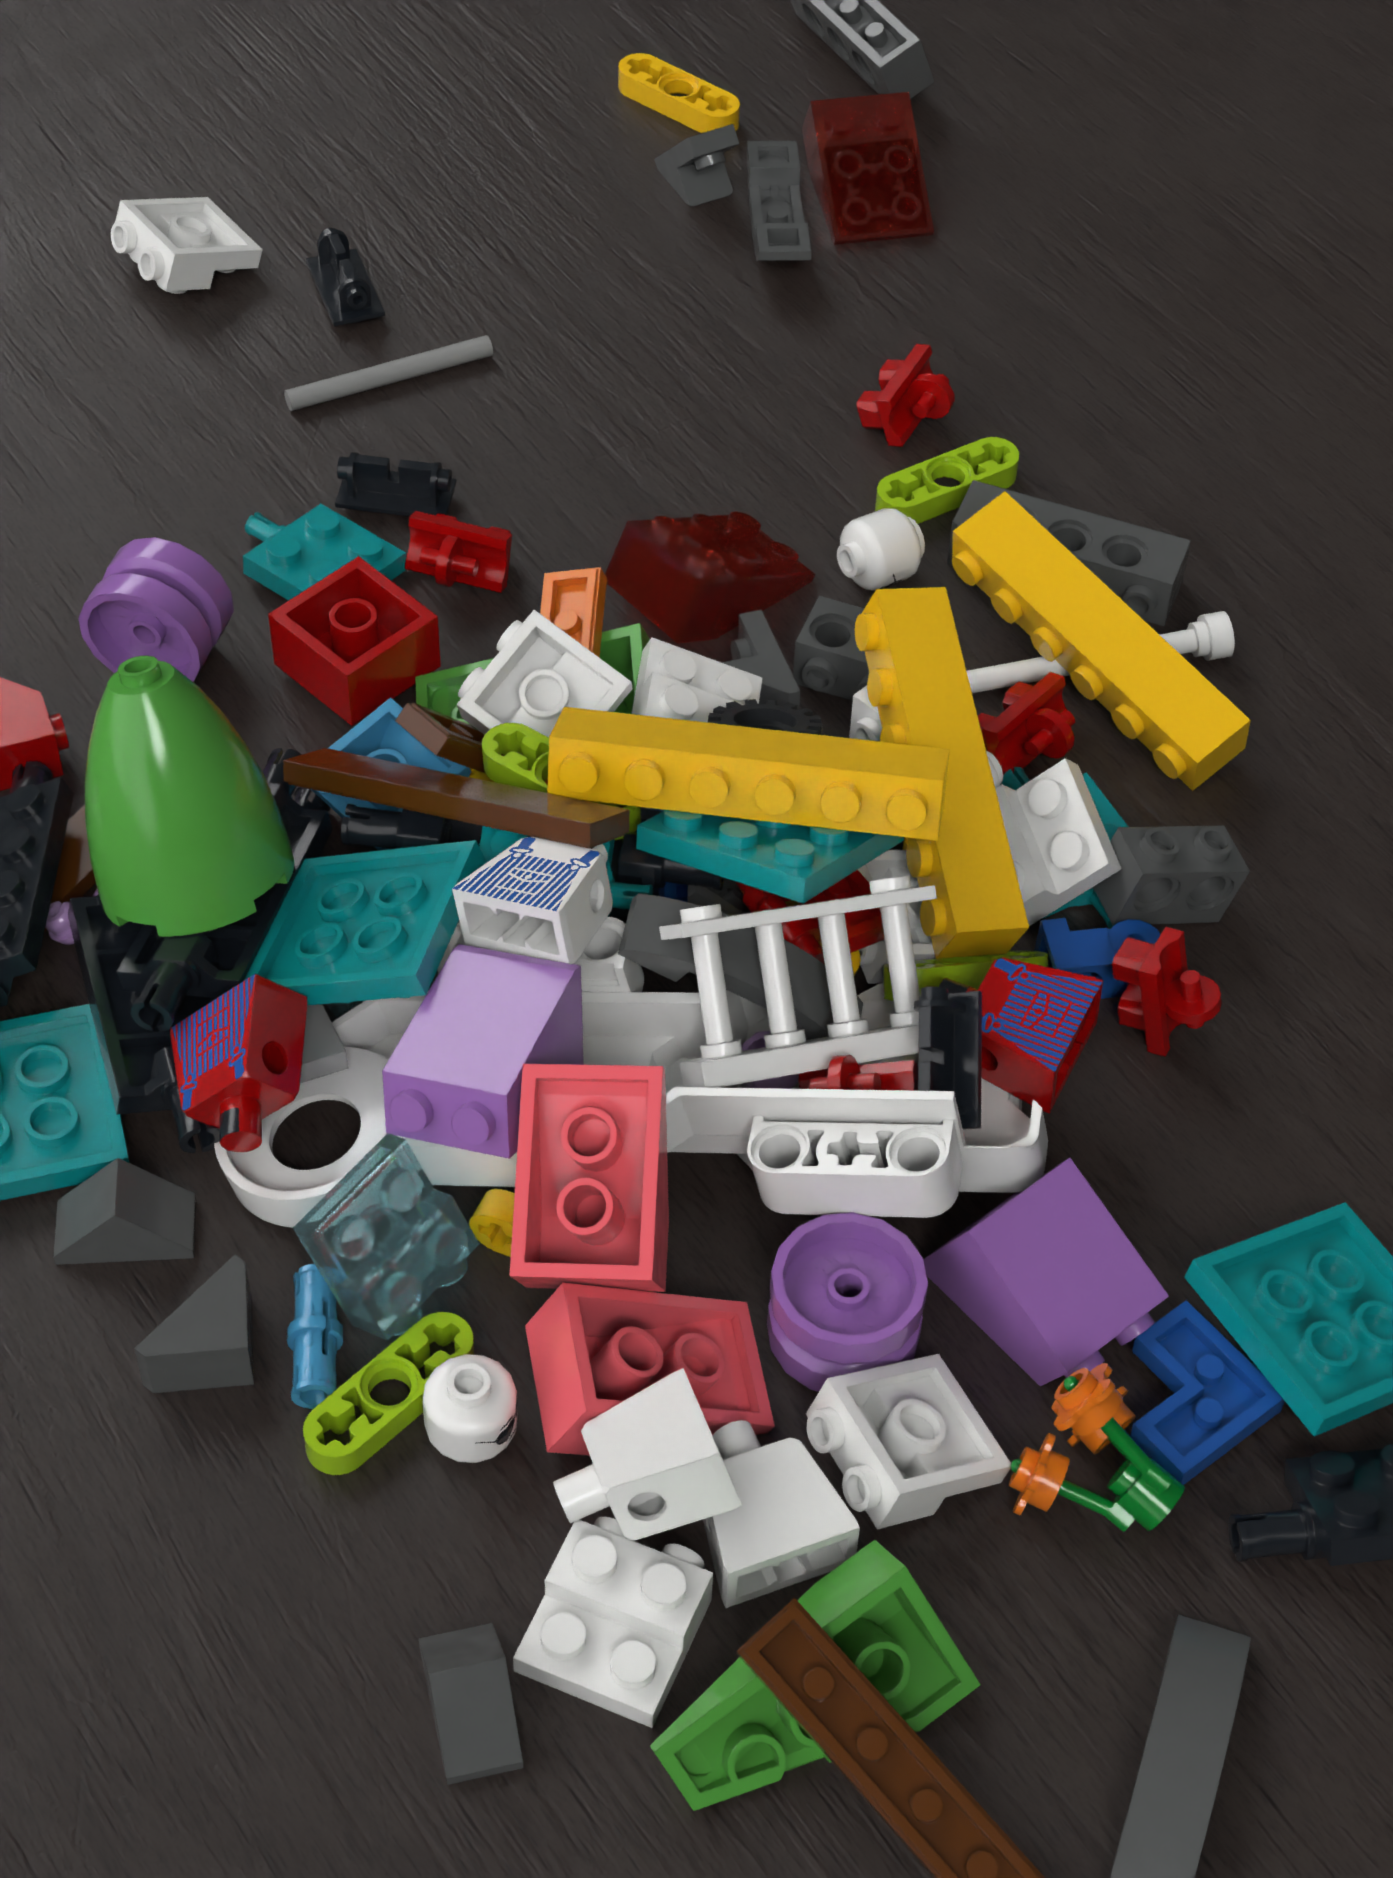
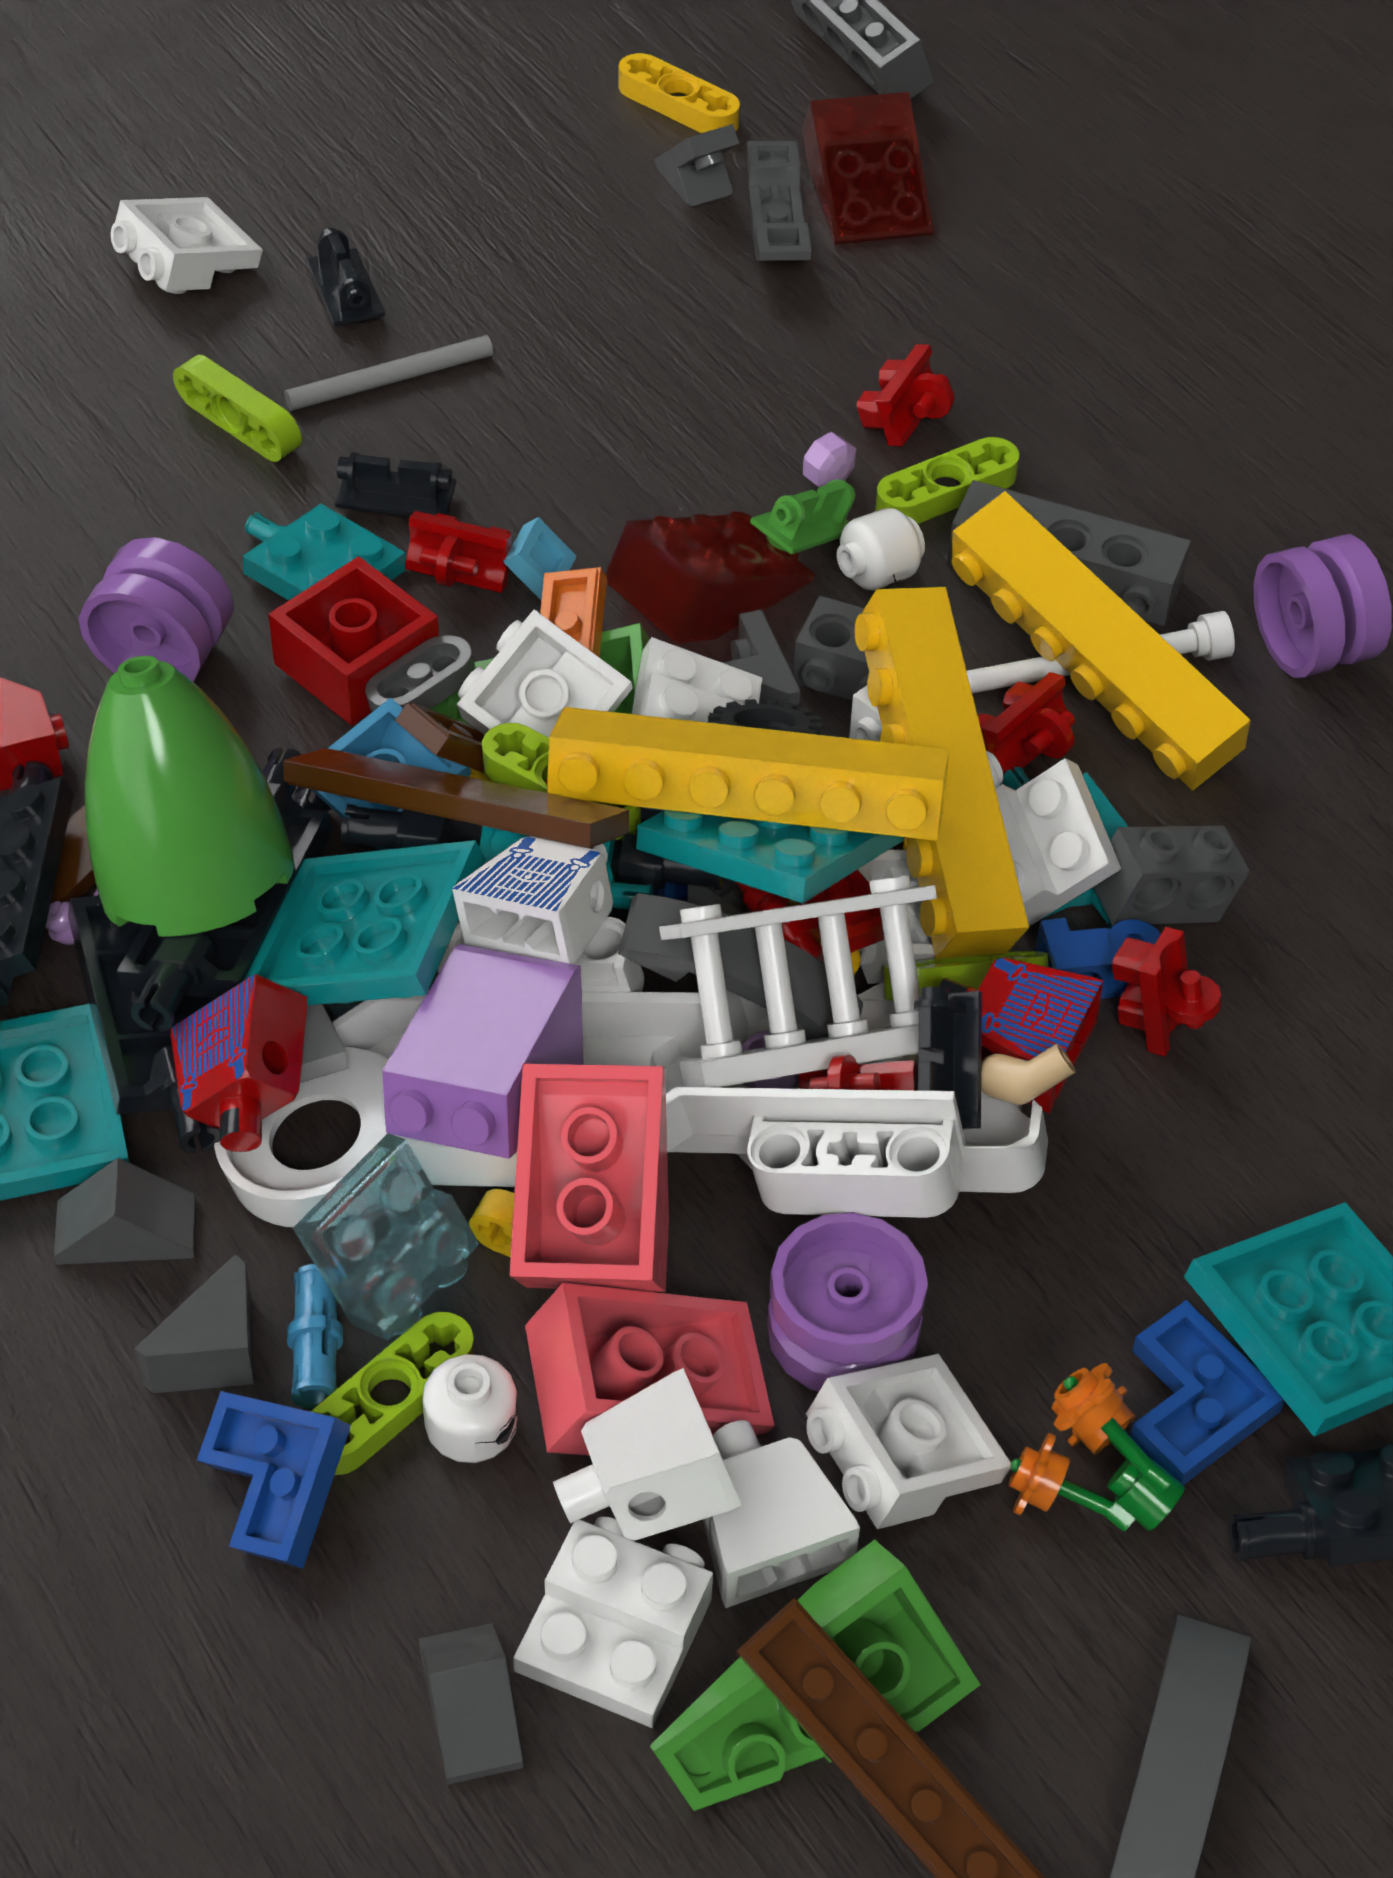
(237, 408): none -> lime beam
(291, 1469): none -> blue plate
(423, 674): none -> dark grey plate
(538, 552): none -> medium azure plate
(807, 517): none -> bright green hinge
(829, 459): none -> lavender tile
(1023, 1080): none -> tan arm
(1049, 1276): medium lavender slope -> none
(1322, 605): none -> medium lavender wheel

